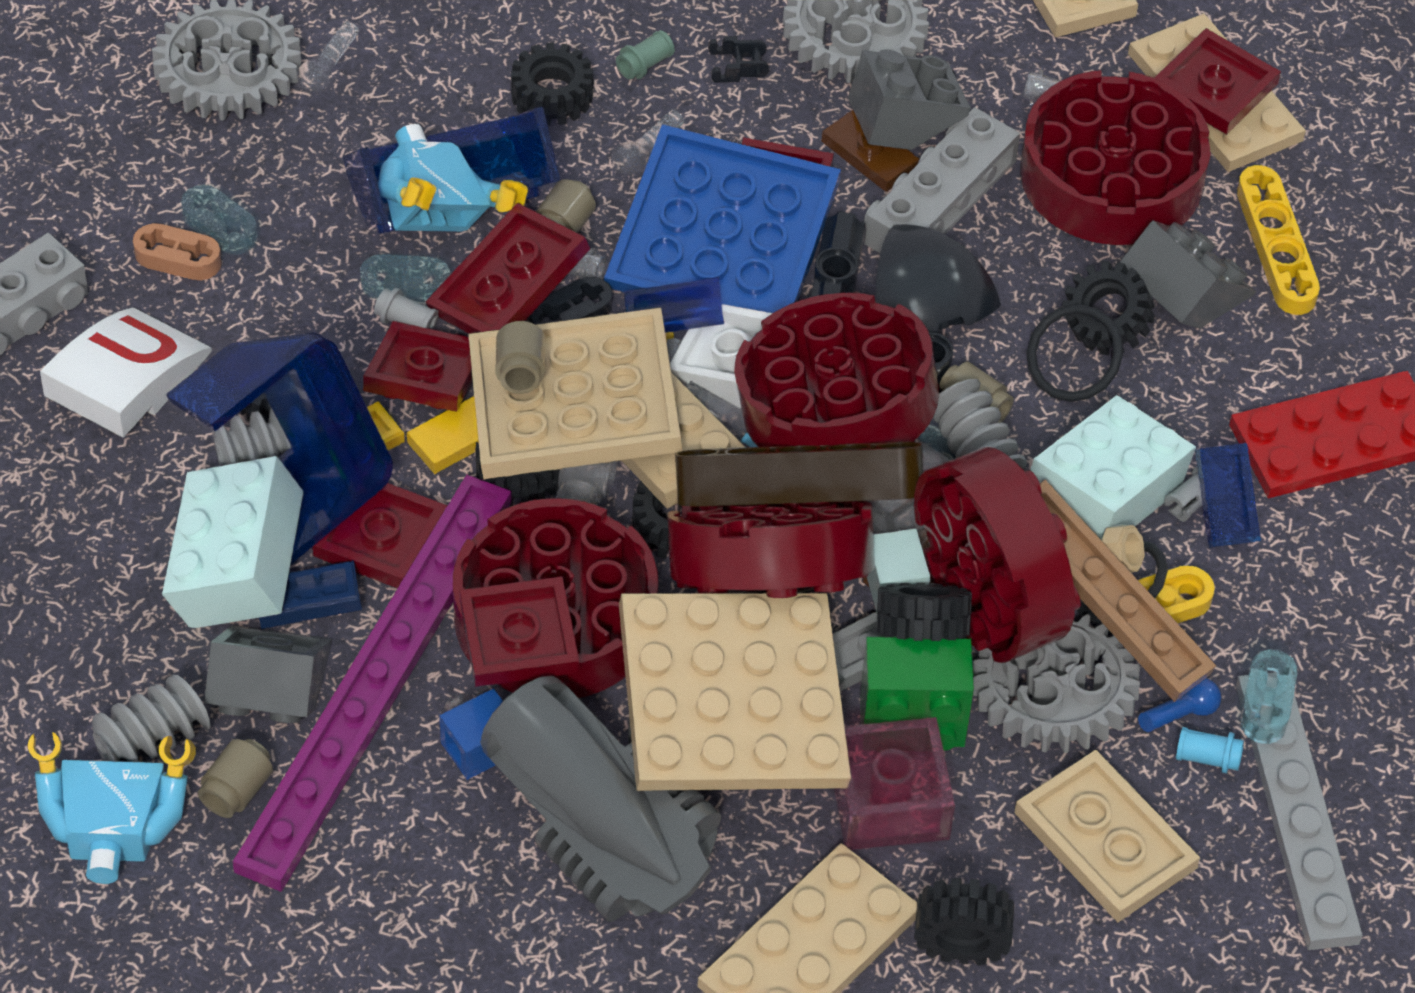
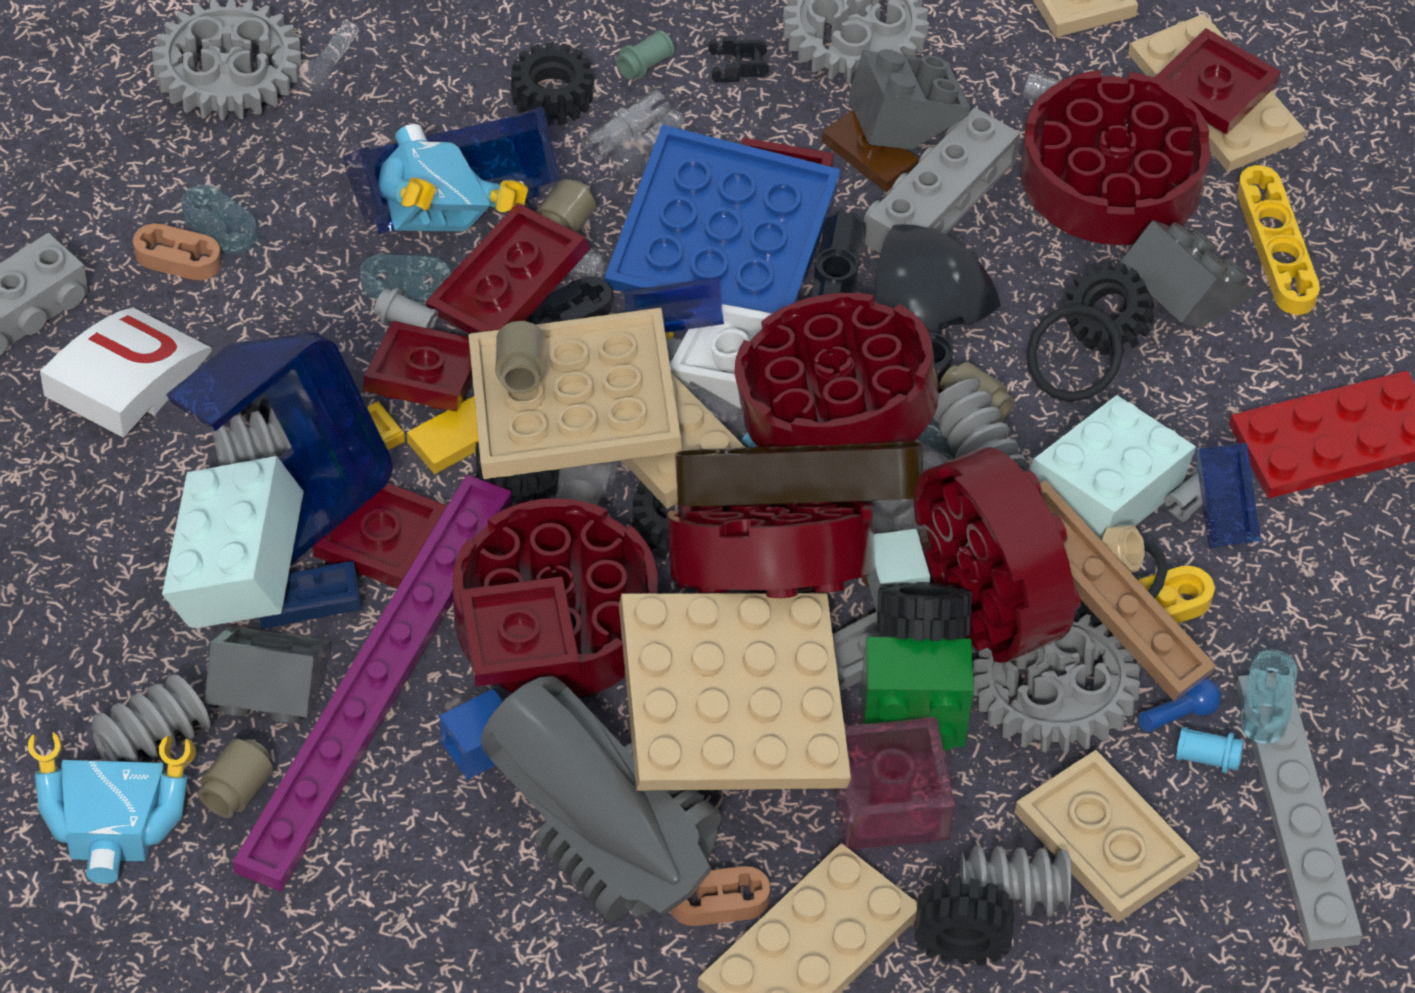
(626, 125): none -> clear pin
(721, 898): none -> nougat beam
(1021, 878): none -> light grey piece

